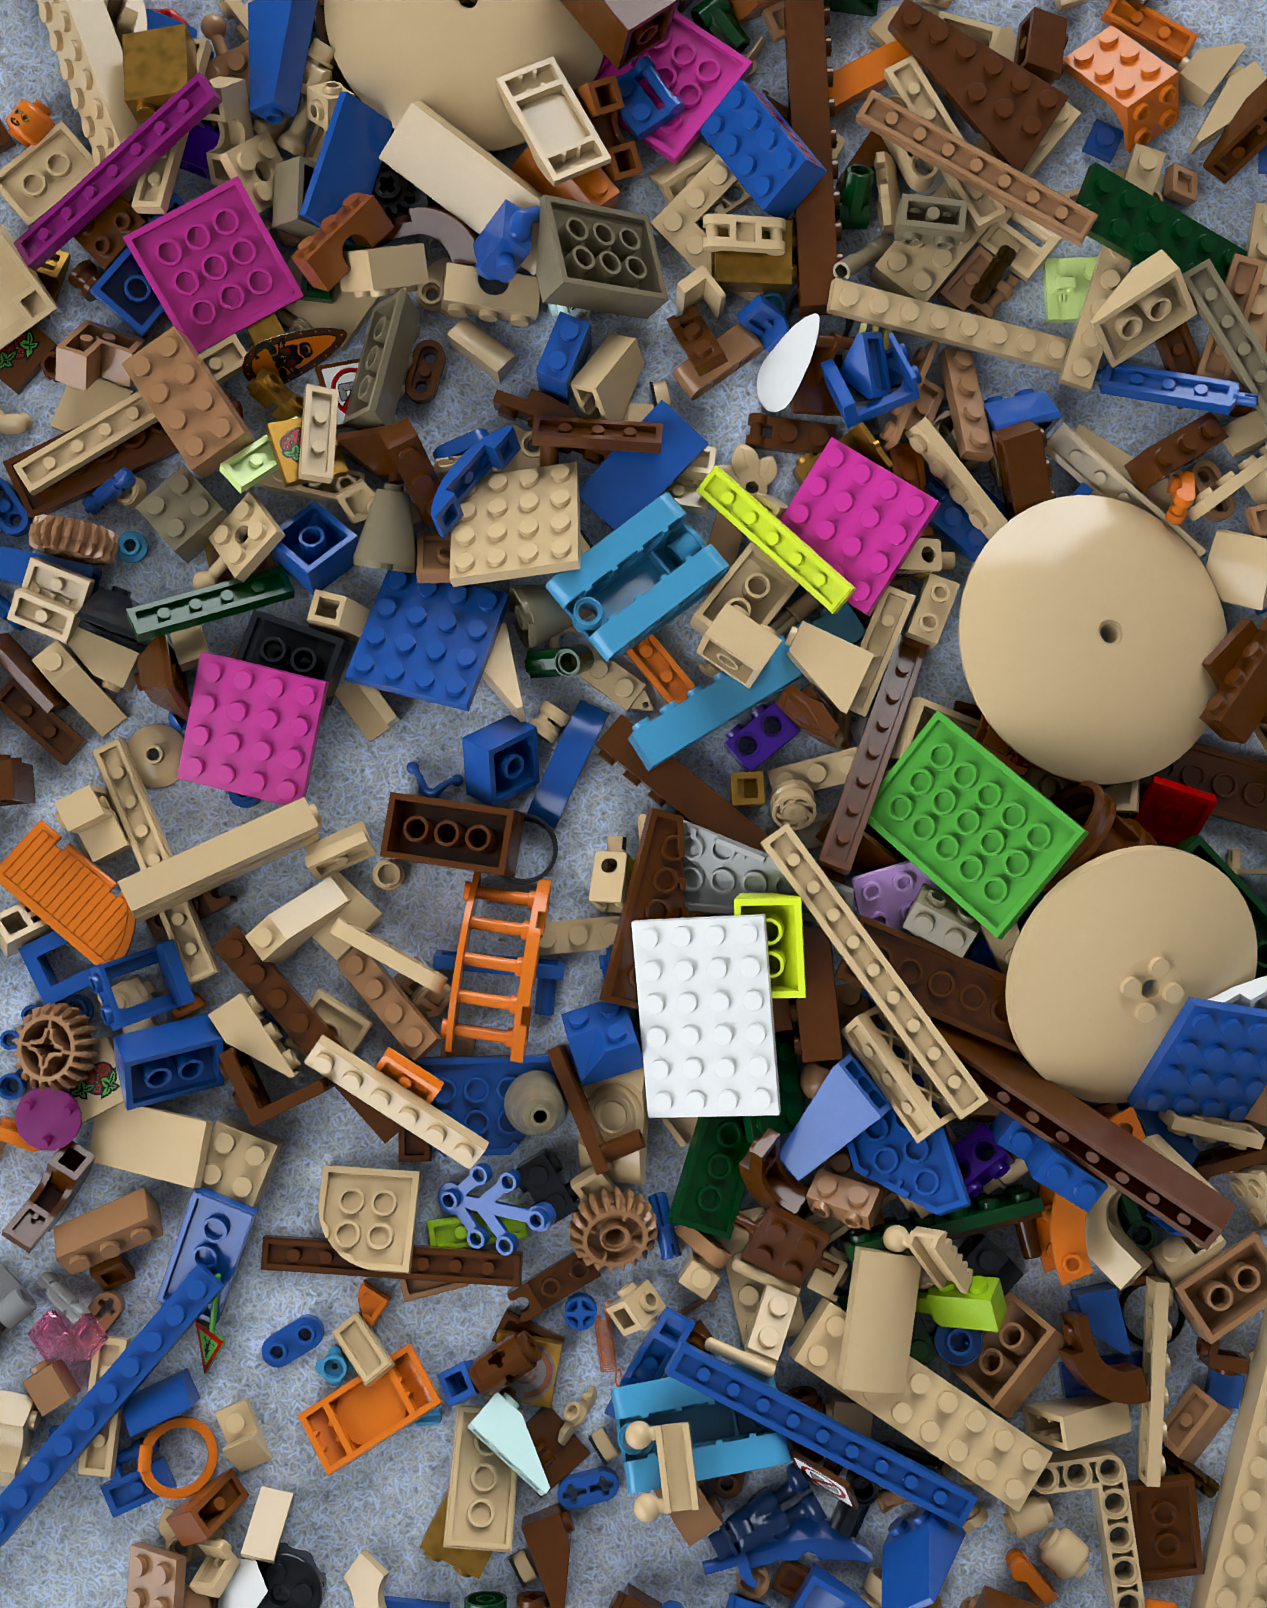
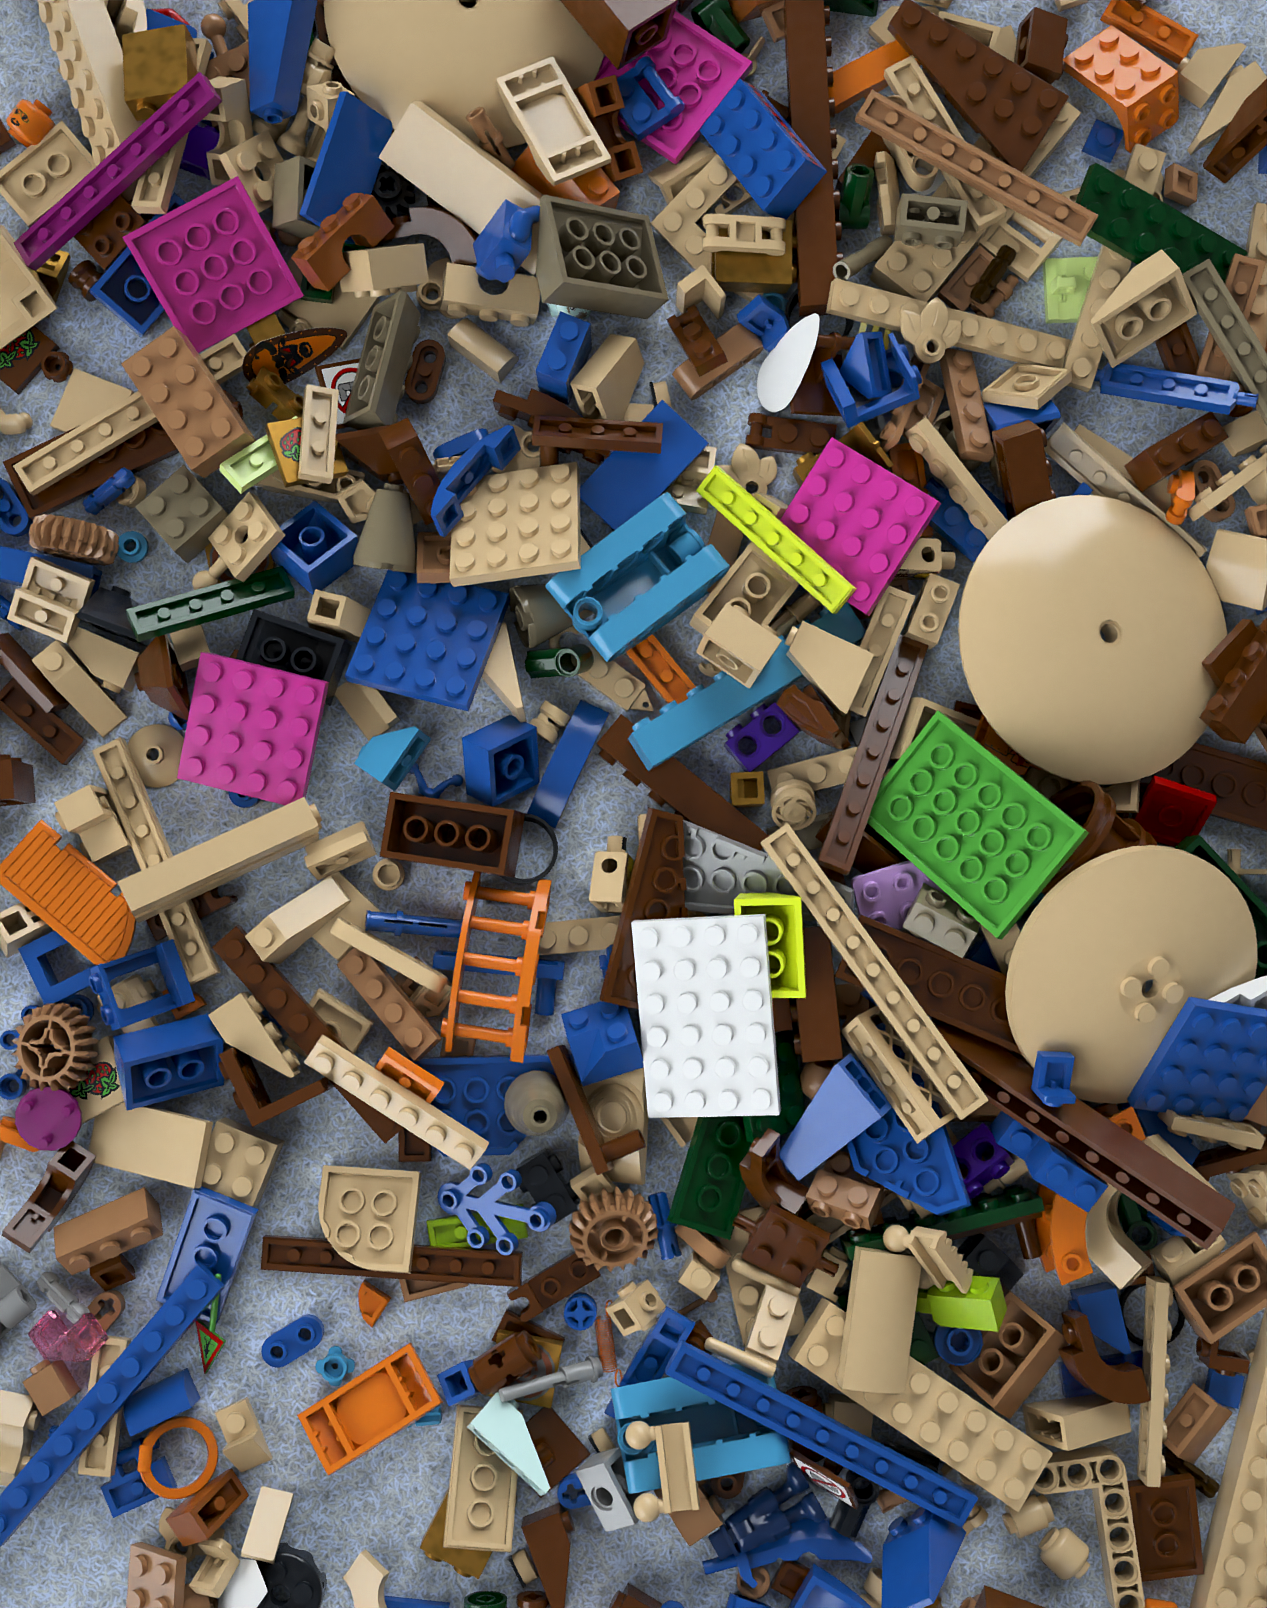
(95, 353): medium nougat brick -> none
(363, 1349): tan tile -> none
(376, 922): none -> blue pin
(392, 755): none -> dark azure slope
(480, 123): none -> medium nougat pin
(569, 1375): none -> light grey pin
(575, 1414): tan piece -> none
(607, 1489): none -> light grey brick
(930, 326): none -> tan plate
(1025, 1571): orange plate -> none
(1027, 386): none -> tan tile
(1053, 1078): none -> blue bracket

